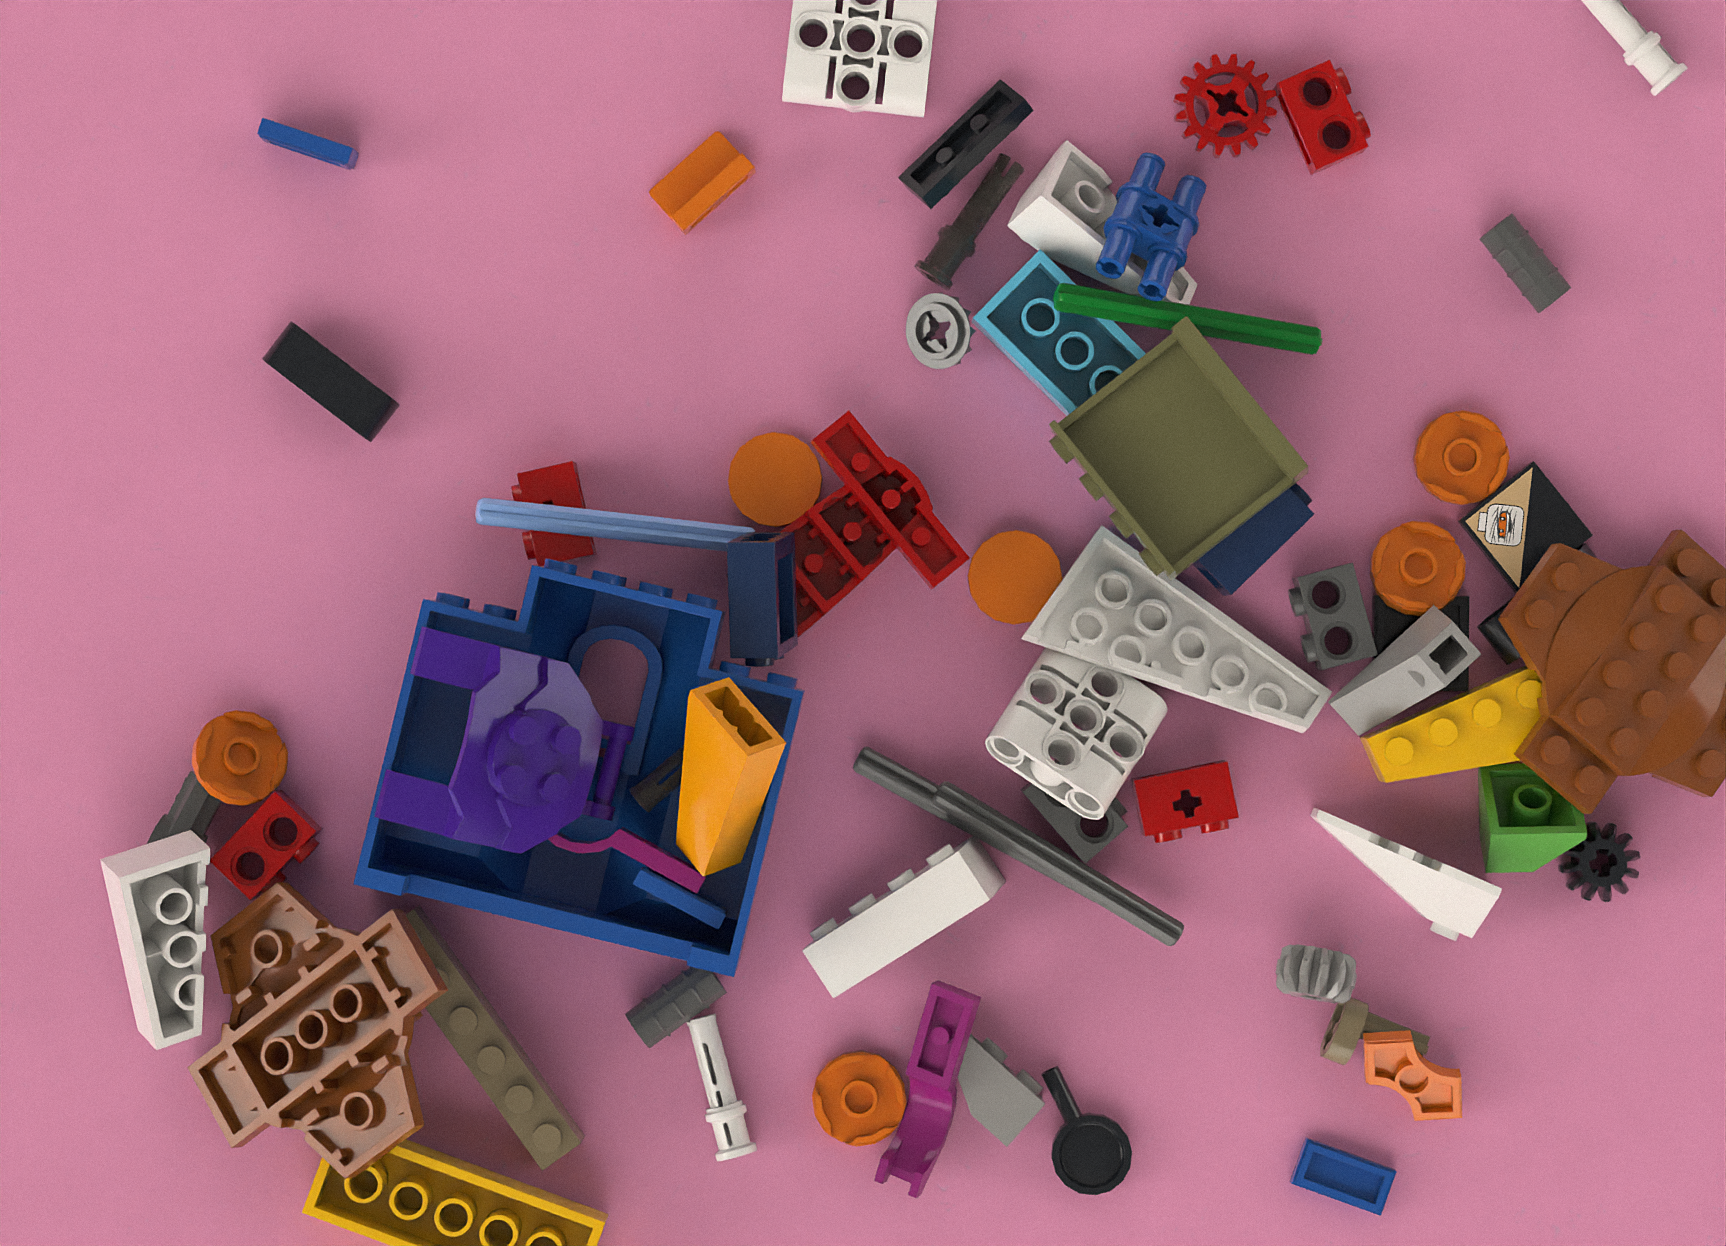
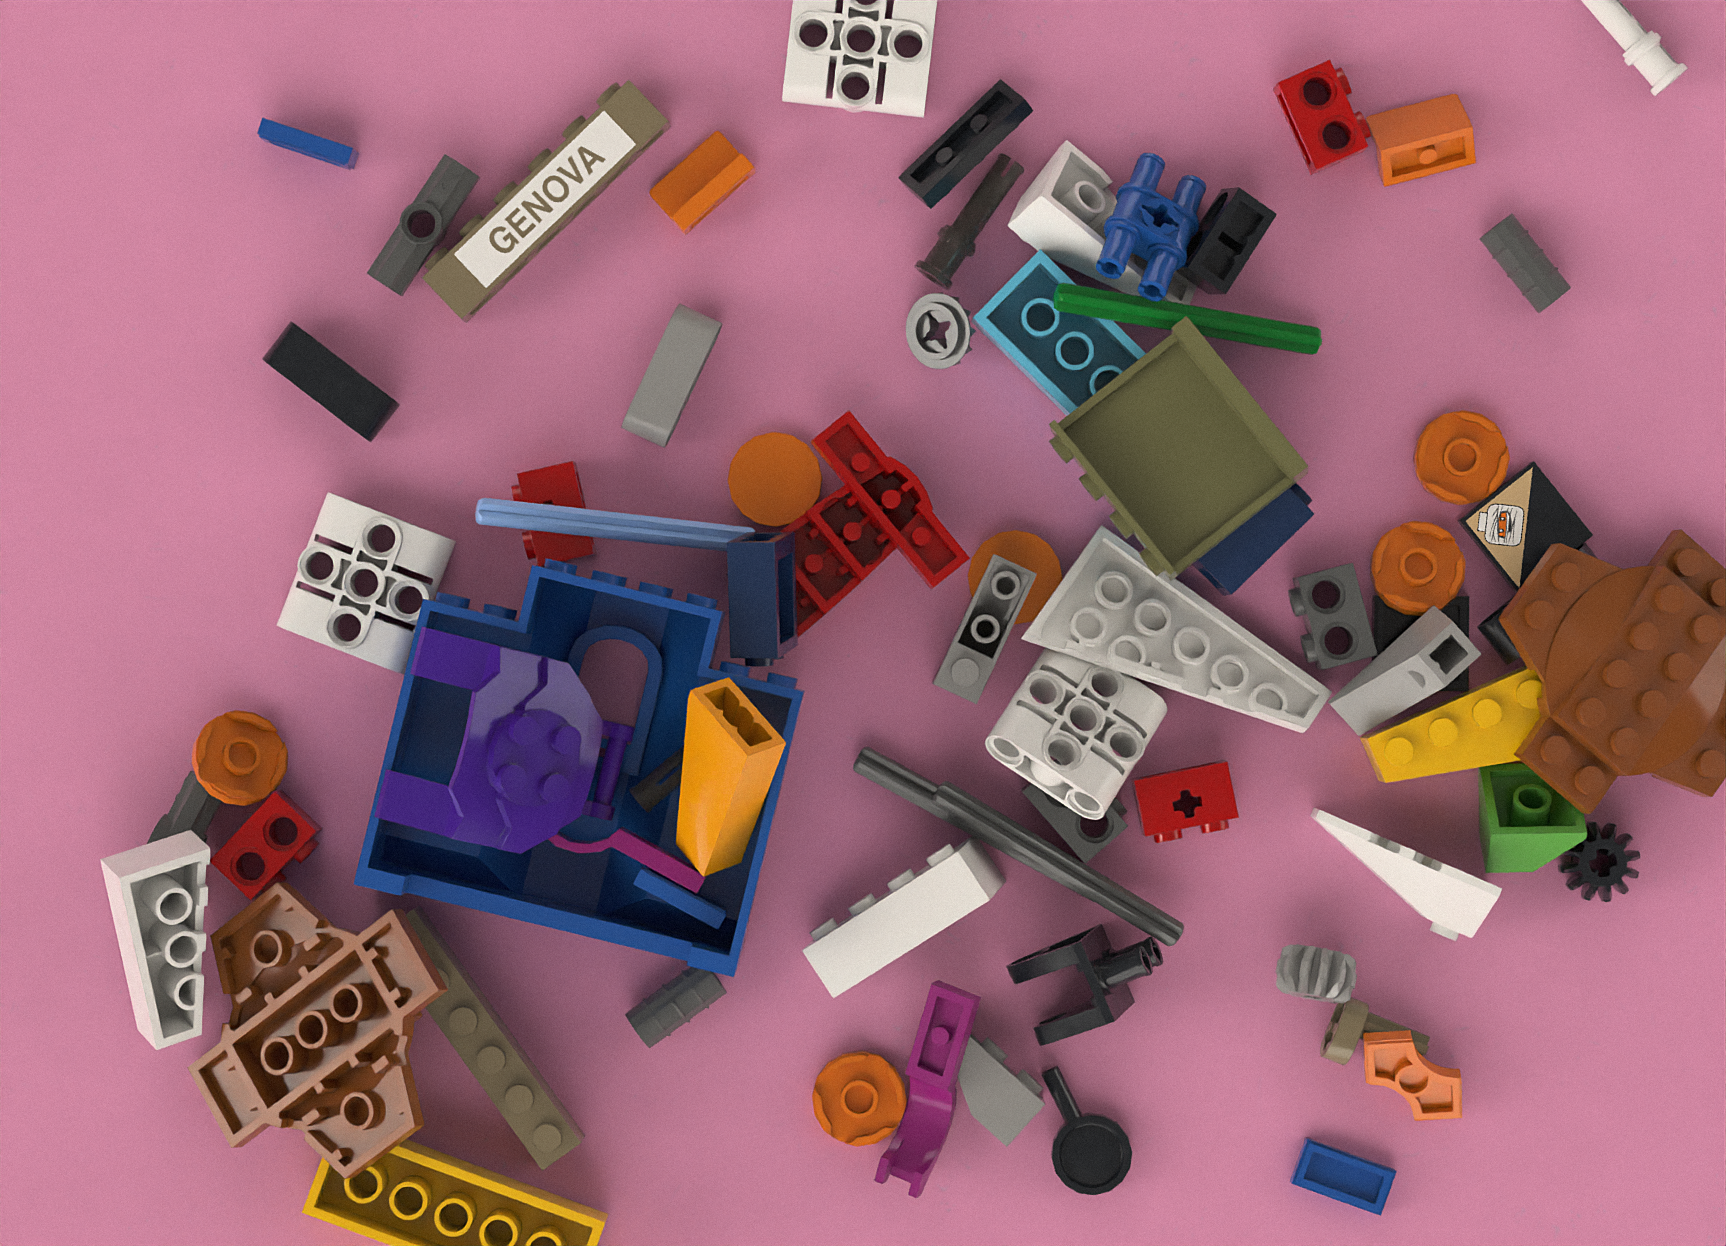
(319, 616): none -> white connector
(440, 197): none -> dark grey piece
(546, 200): none -> brick
(671, 375): none -> light grey beam
(725, 1109): white pin -> none
(984, 629): none -> light grey slope
(1105, 971): none -> black piece
(1225, 240): none -> black brick
(1243, 119): red gear -> none
(1422, 139): none -> orange panel

